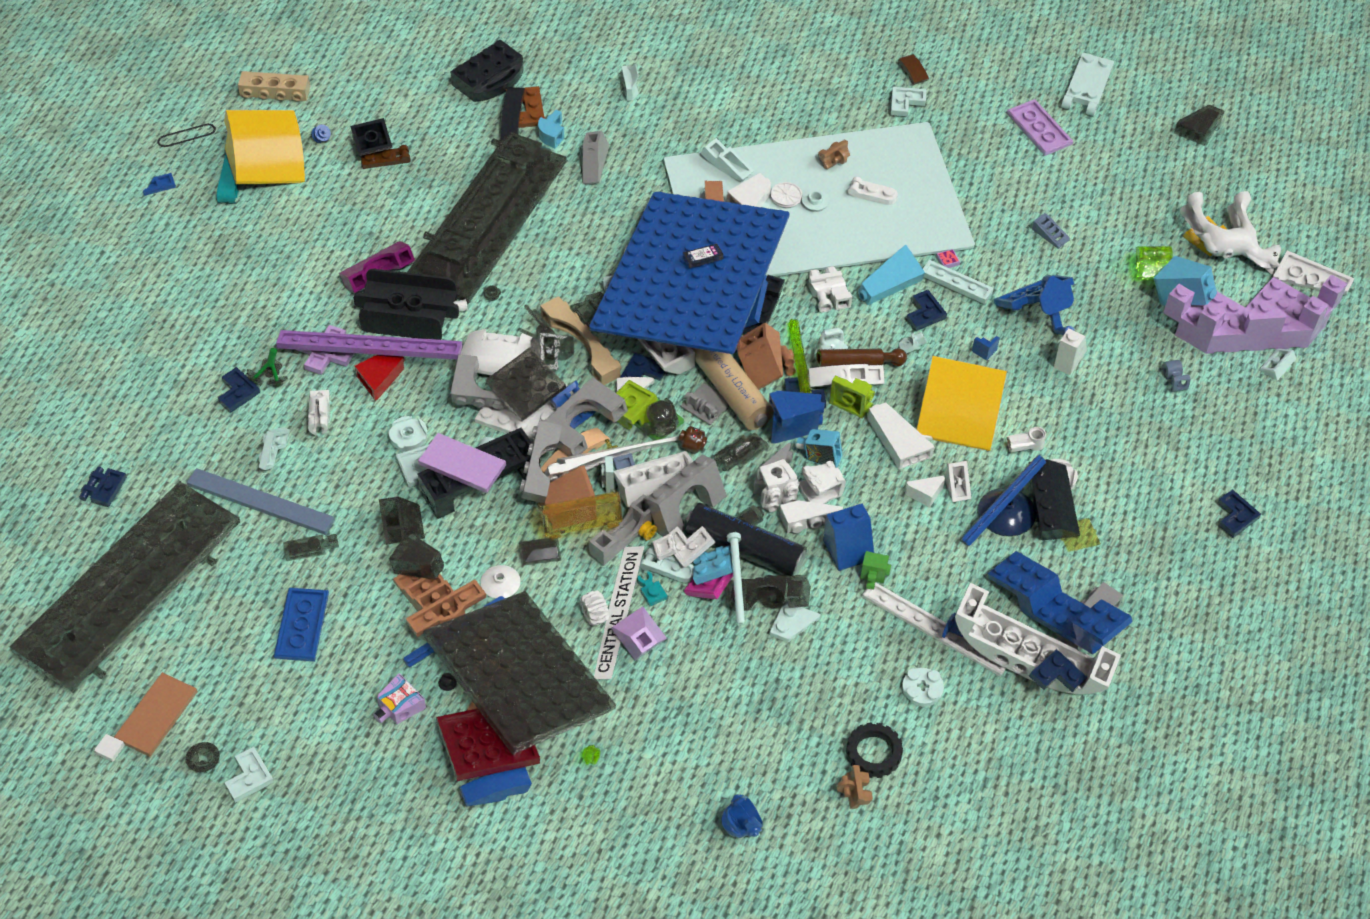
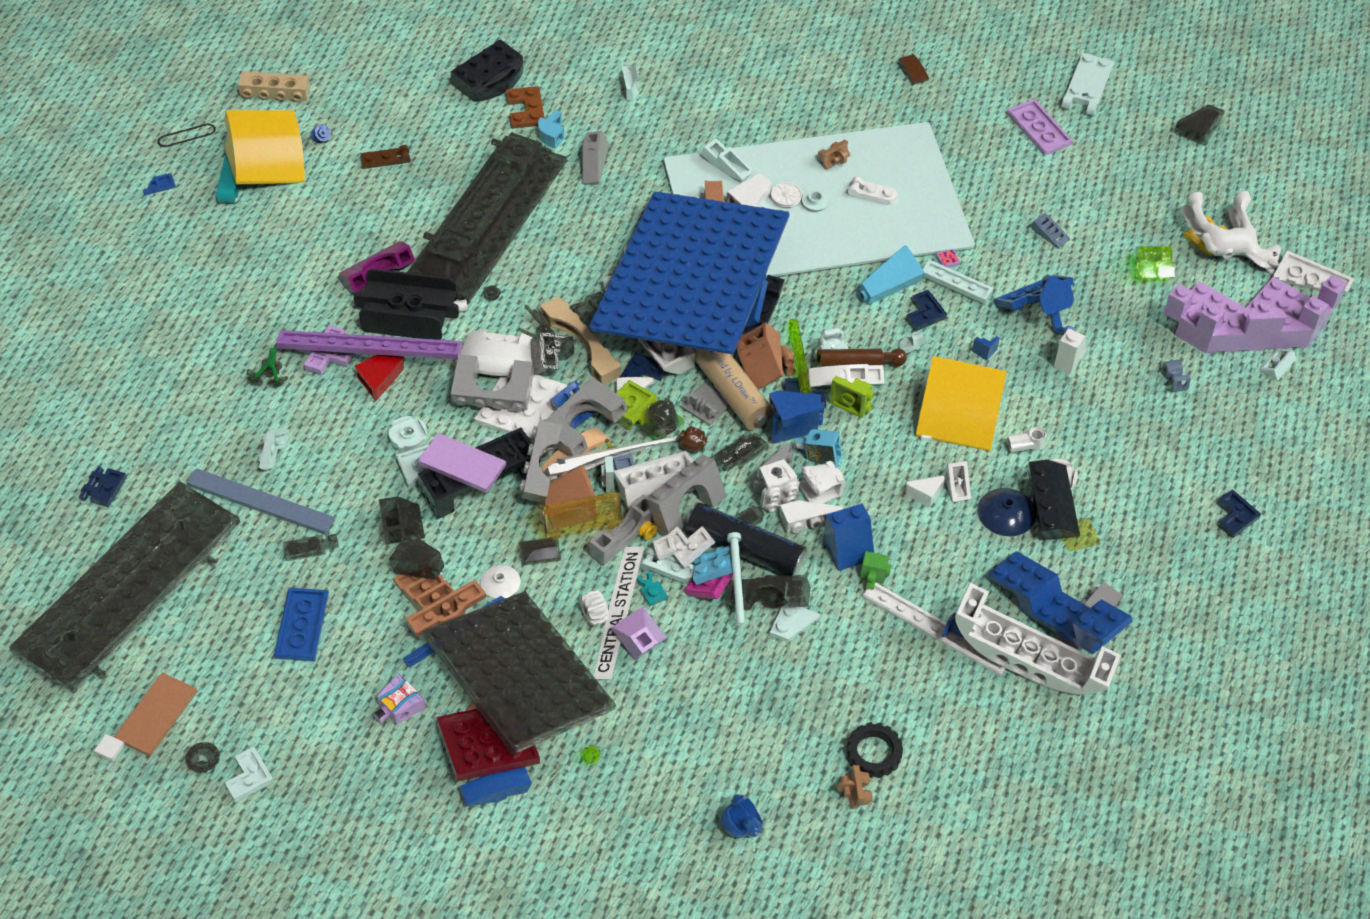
(240, 390): dark blue plate -> none
(319, 411): white plate -> none
(371, 137): black slope -> none
(447, 682): black piece -> none
(511, 111): black slope -> none
(525, 384): clear smoke plate -> none
(703, 255): tile -> none
(829, 284): white hips -> none
(899, 437): white slope -> none
(904, 97): light aqua plate -> none
(928, 677): light aqua plate -> none
(1003, 500): blue axle -> none
(1058, 667): dark blue plate -> none
(1191, 275): medium azure slope -> none

